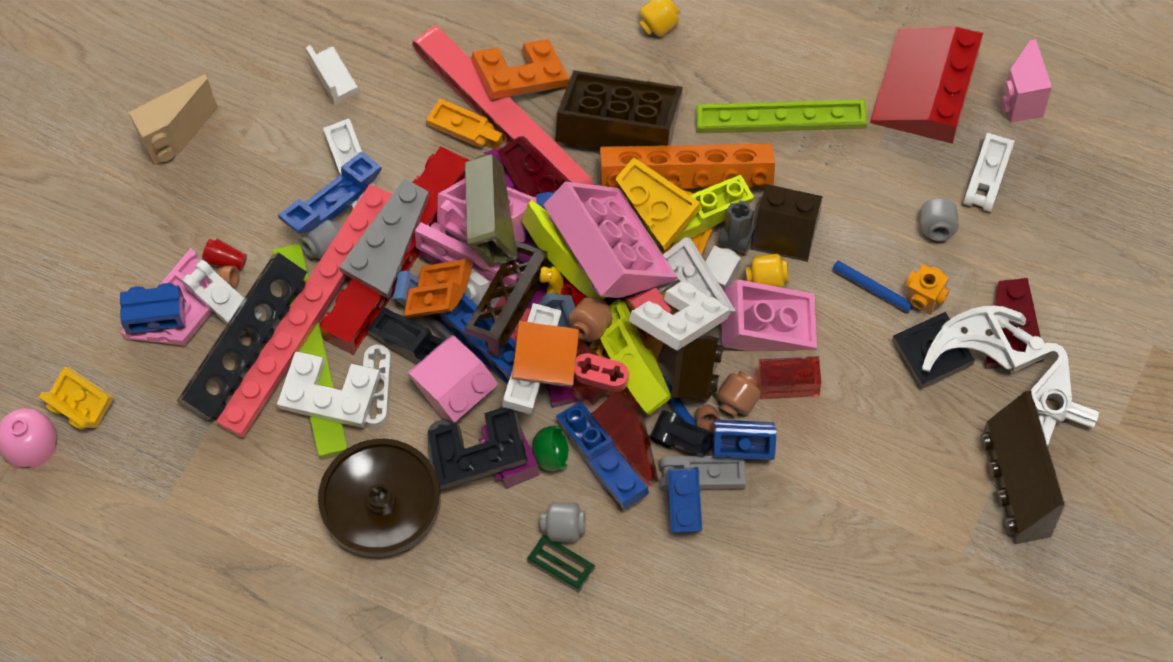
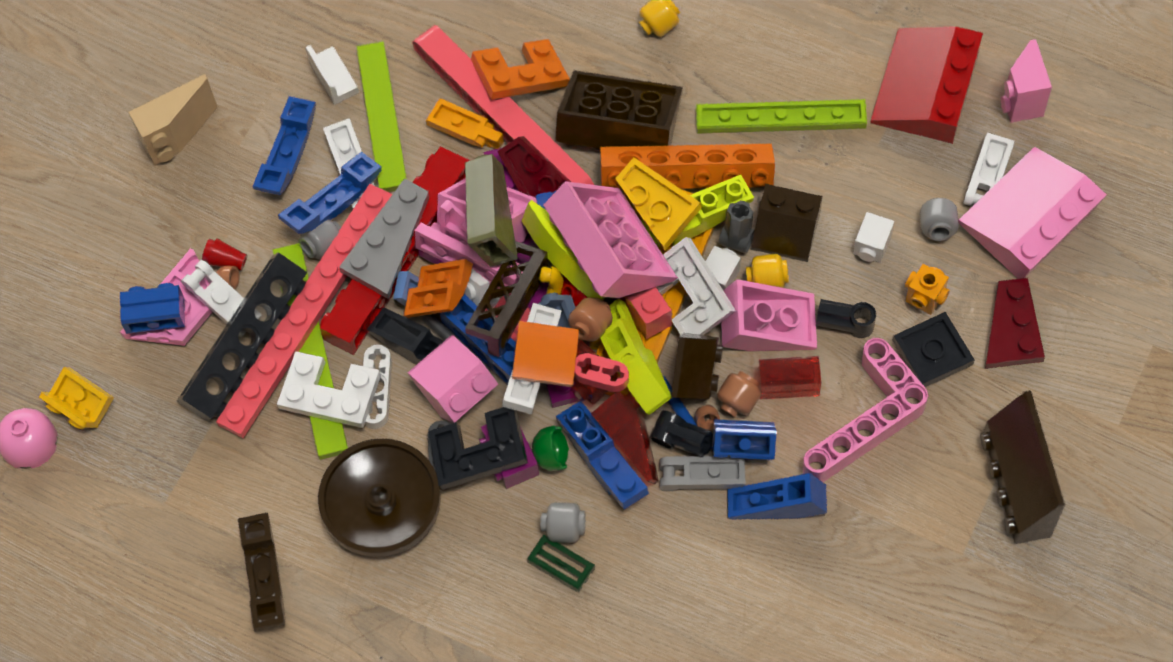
(262, 571): none -> dark brown slope
(287, 148): none -> blue slope
(381, 115): none -> lime tile
(685, 499): blue brick -> none
(696, 316): white plate -> none
(779, 499): none -> blue slope
(843, 317): none -> black piece
(872, 286): blue bar -> none
(872, 419): none -> bright pink beam
(873, 238): none -> white brick
(1031, 211): none -> bright pink slope
(1053, 384): white piece -> none

